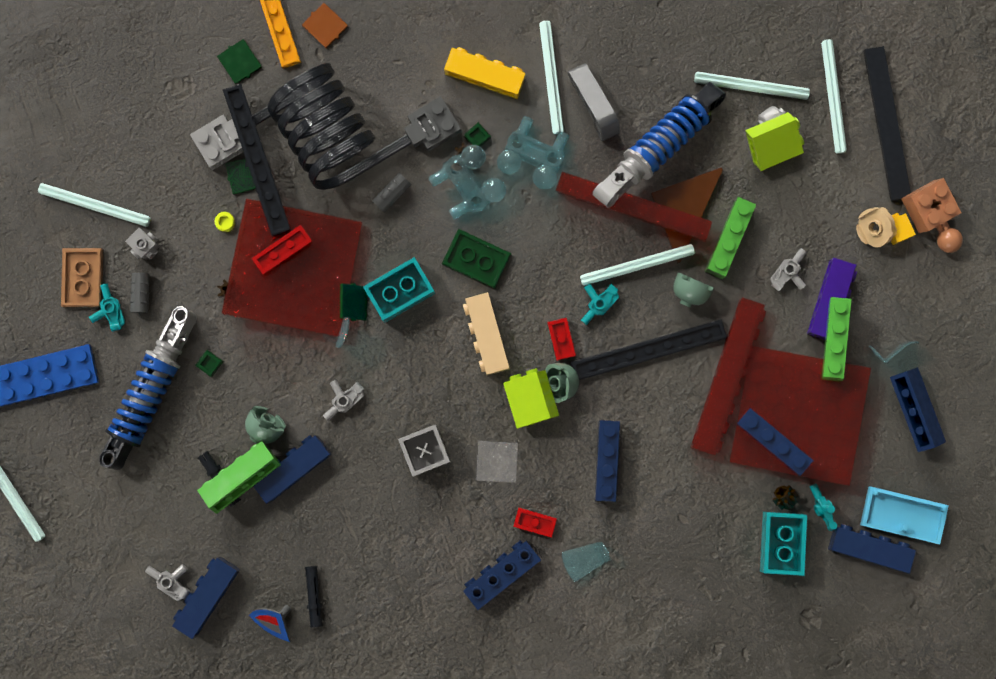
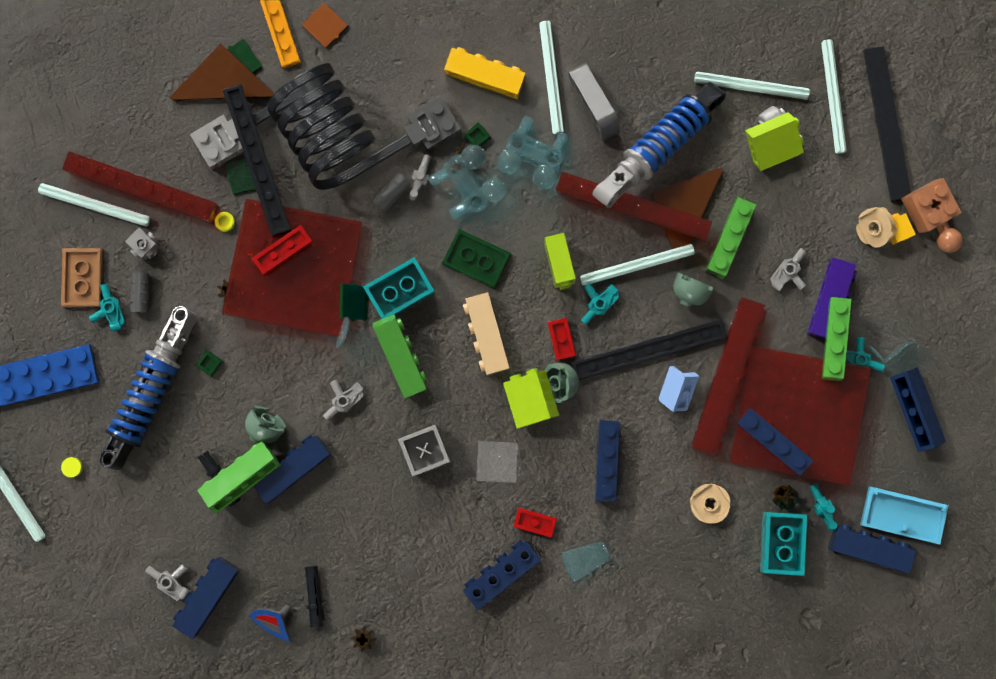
(72, 467): none -> neon yellow tile
(141, 187): none -> clear red brick
(220, 72): none -> reddish brown tile
(358, 642): none -> dark brown gear
(399, 355): none -> bright green brick
(420, 177): none -> light grey piece
(559, 261): none -> lime brick
(678, 389): none -> light blue panel
(721, 504): none -> tan plate
(862, 358): none -> teal piece

